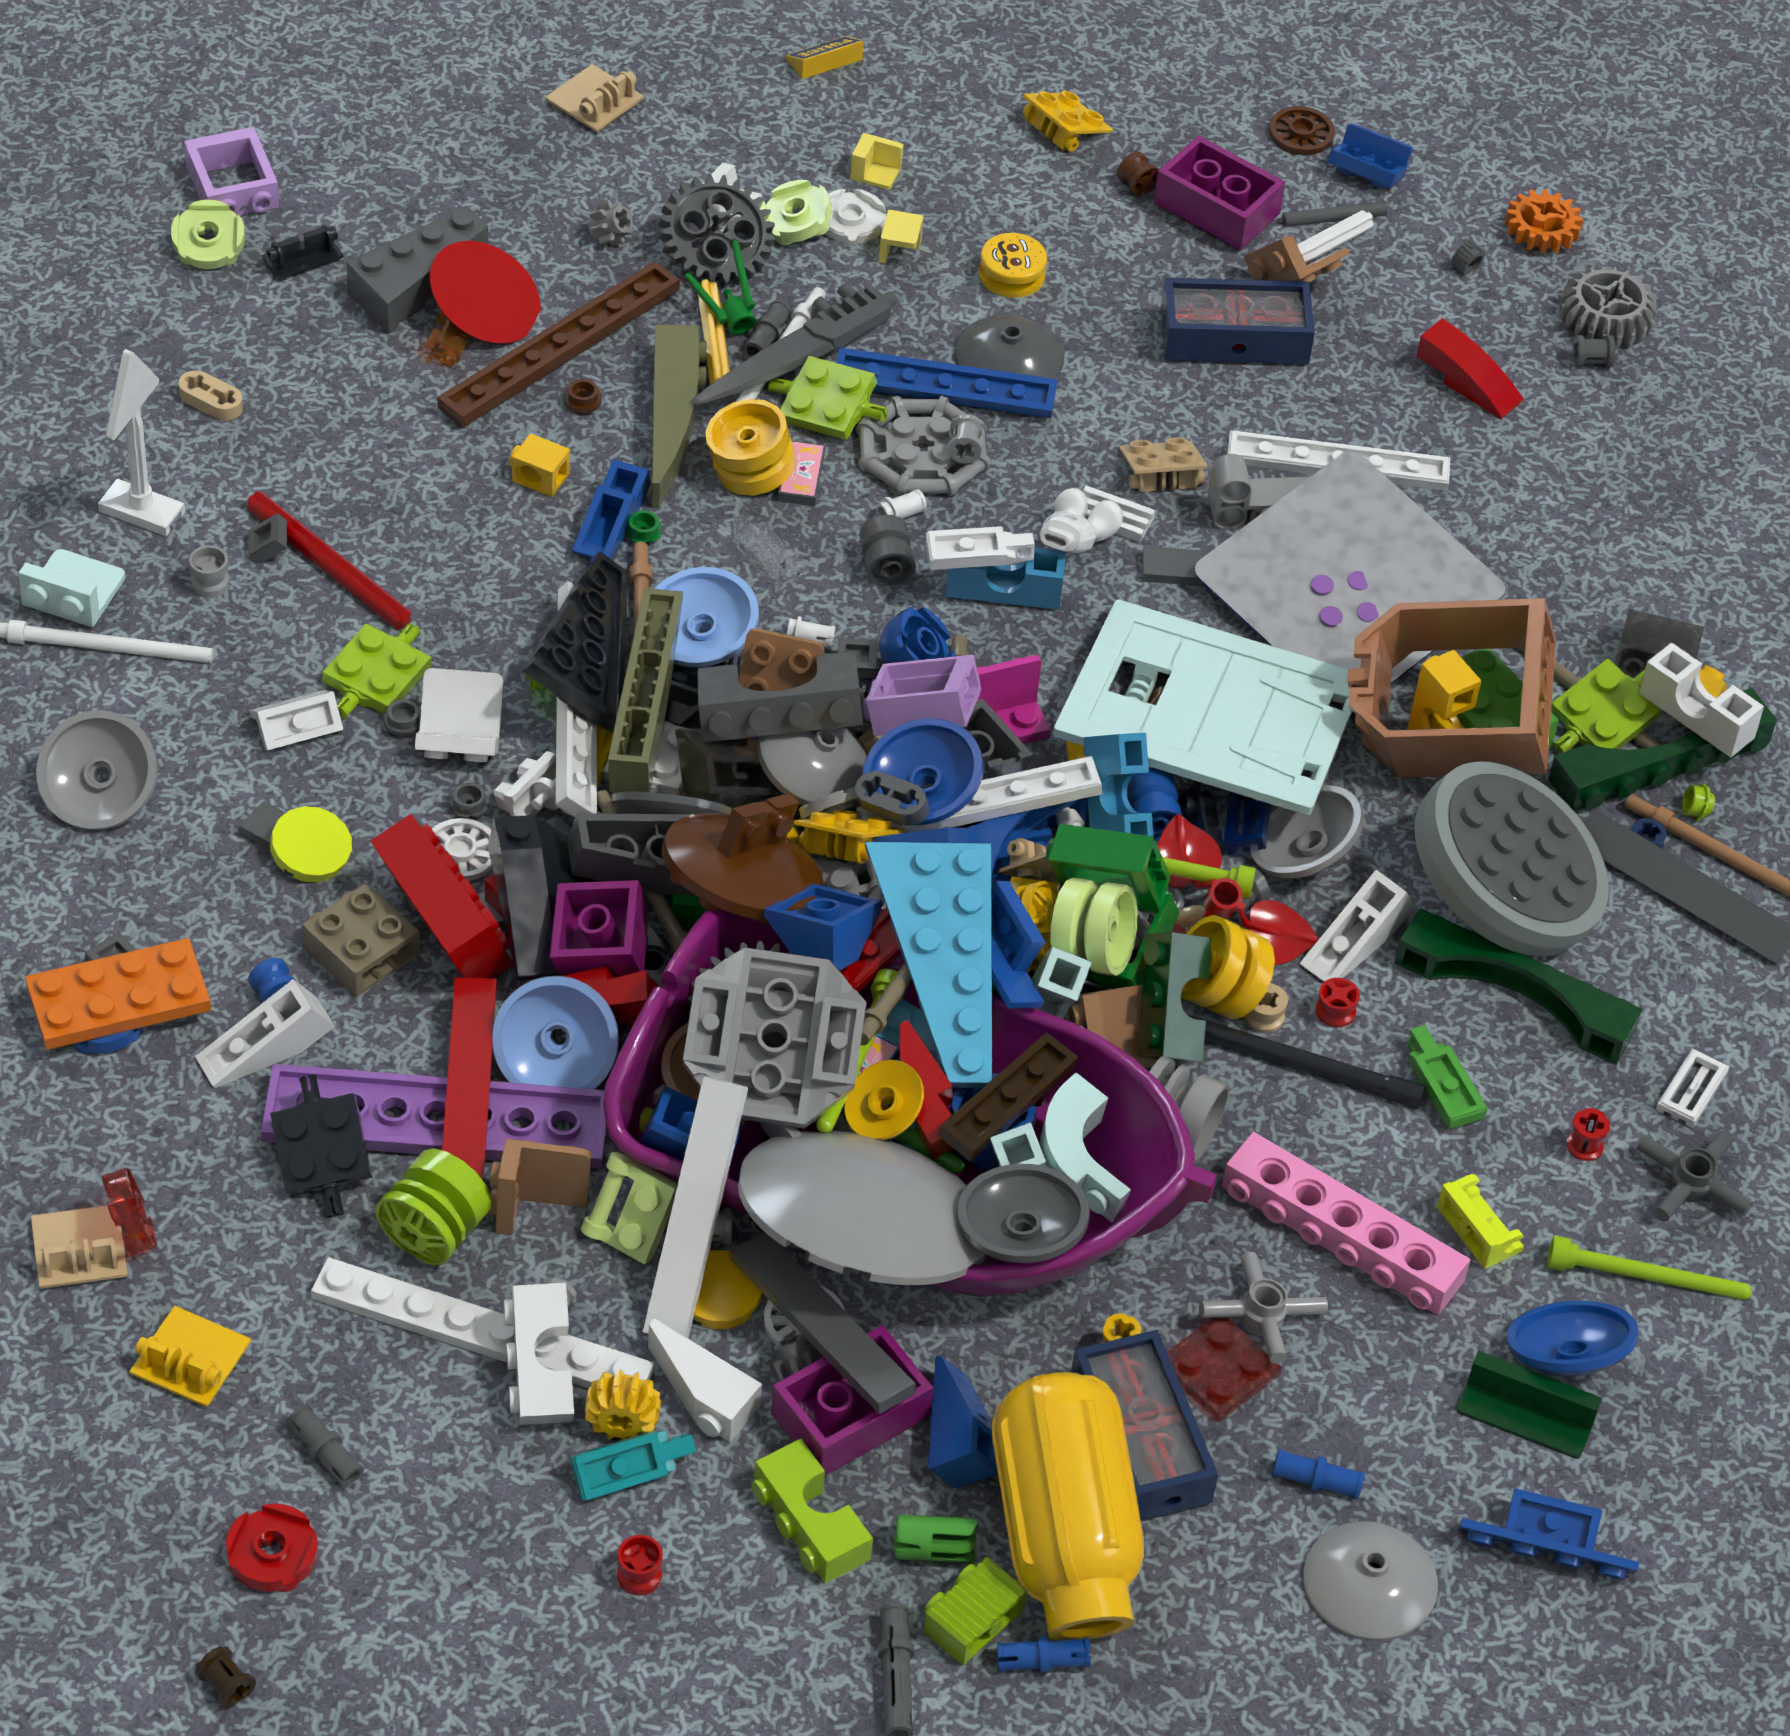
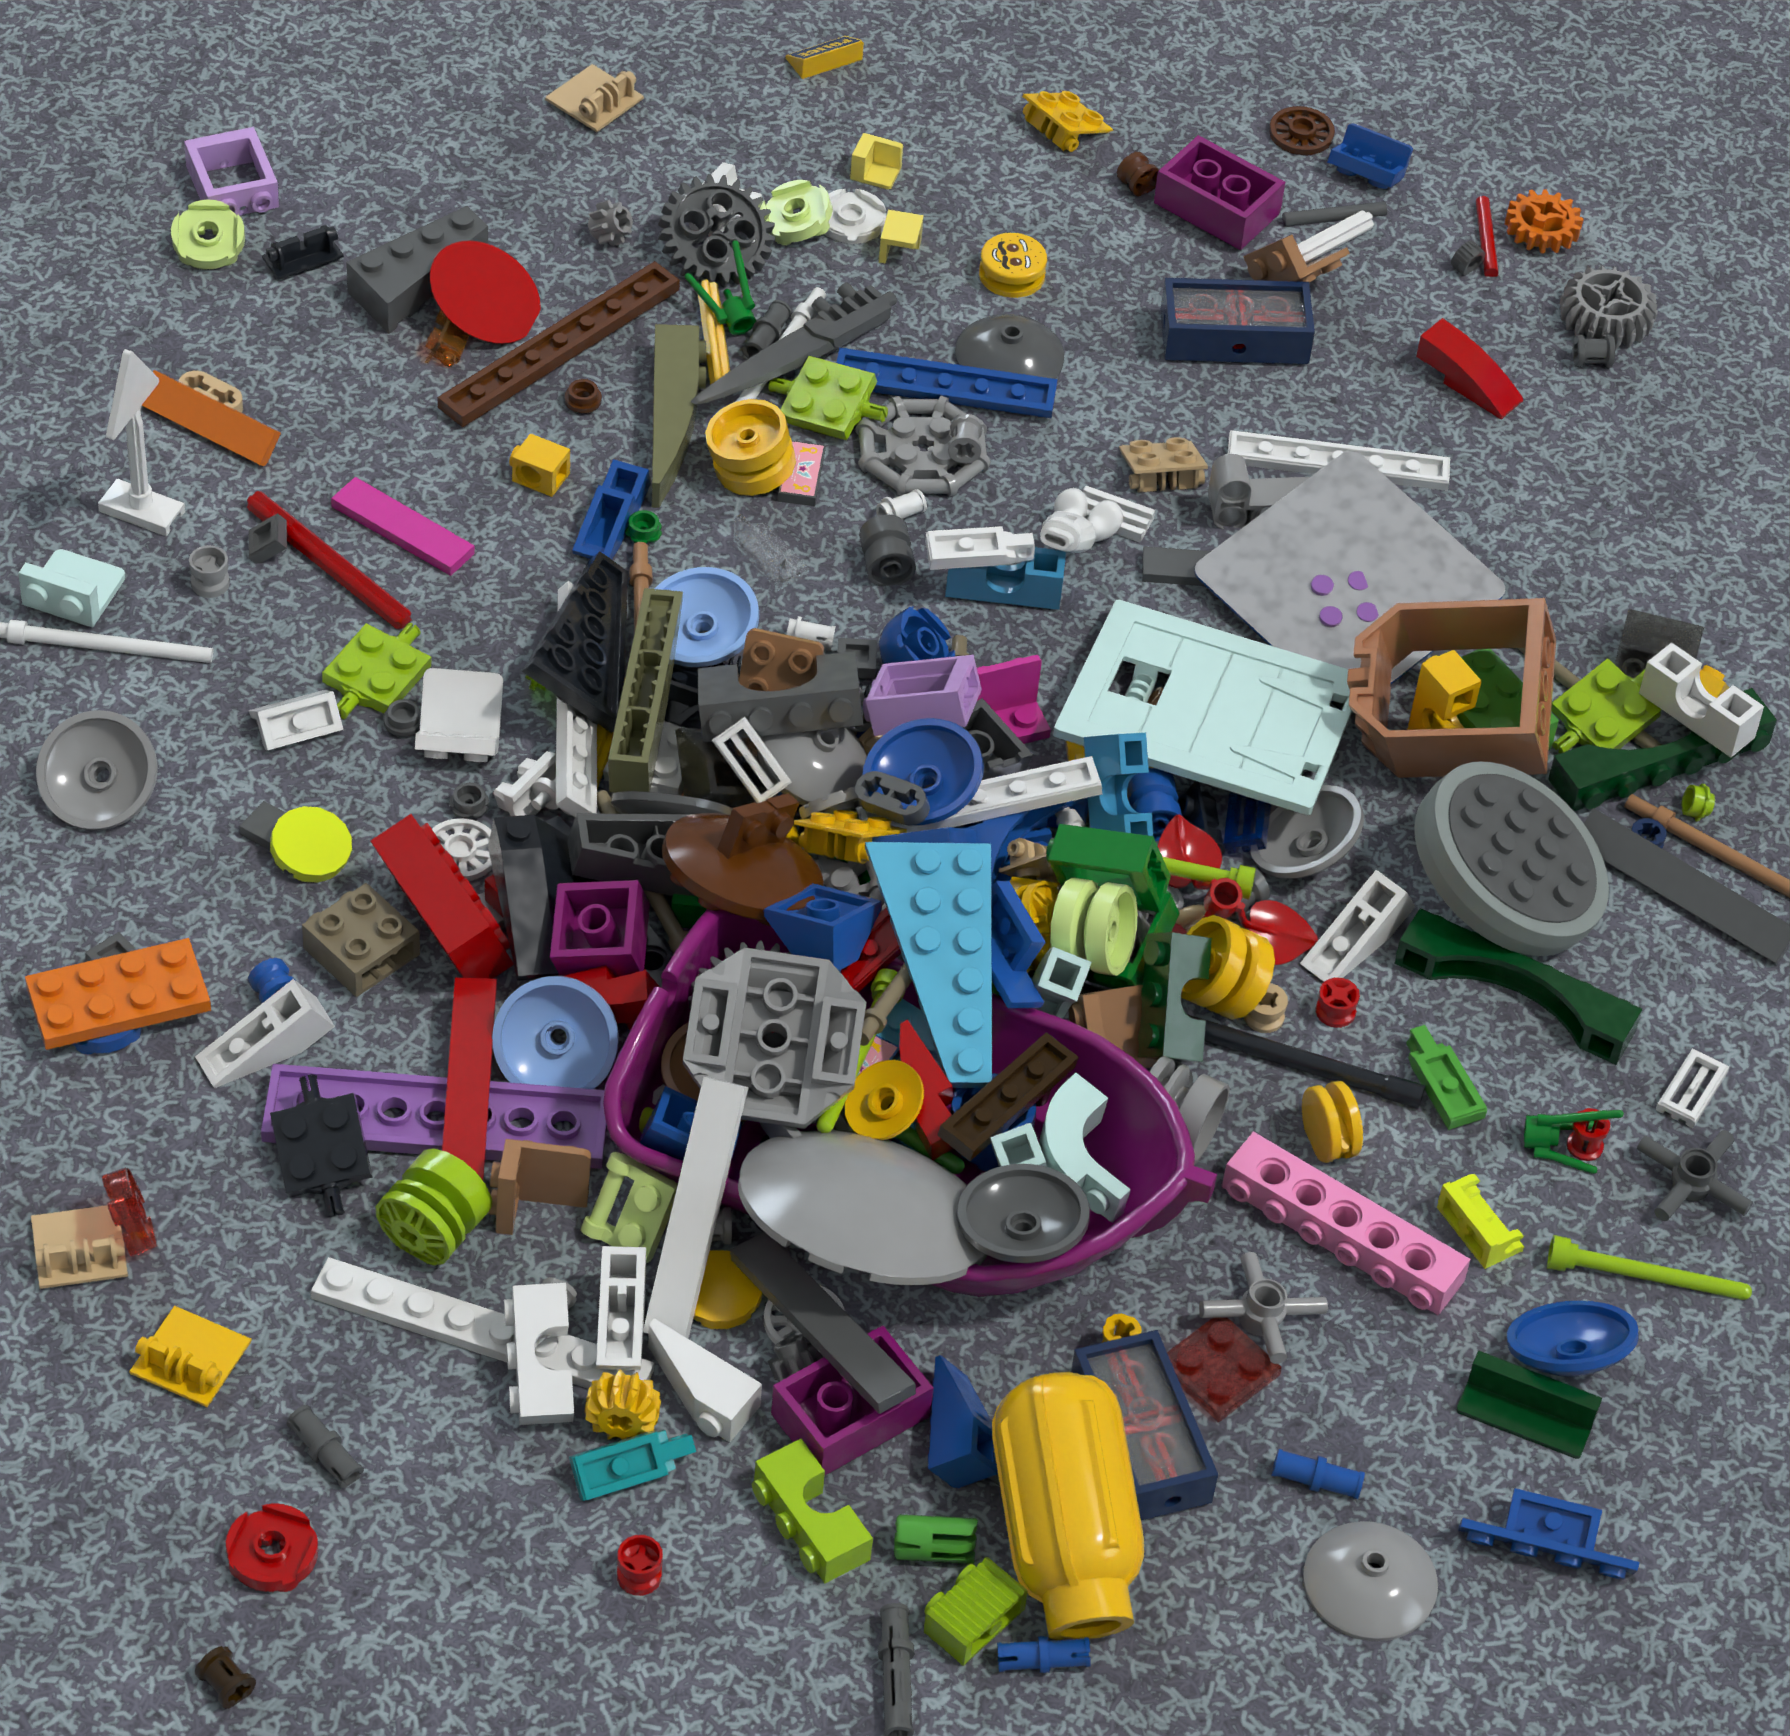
(212, 419): none -> orange tile
(403, 526): none -> dark pink tile
(621, 1308): none -> white slope
(731, 732): none -> white tile
(1332, 1121): none -> yellow head
(1487, 236): none -> red bar
(1543, 1131): none -> green plant

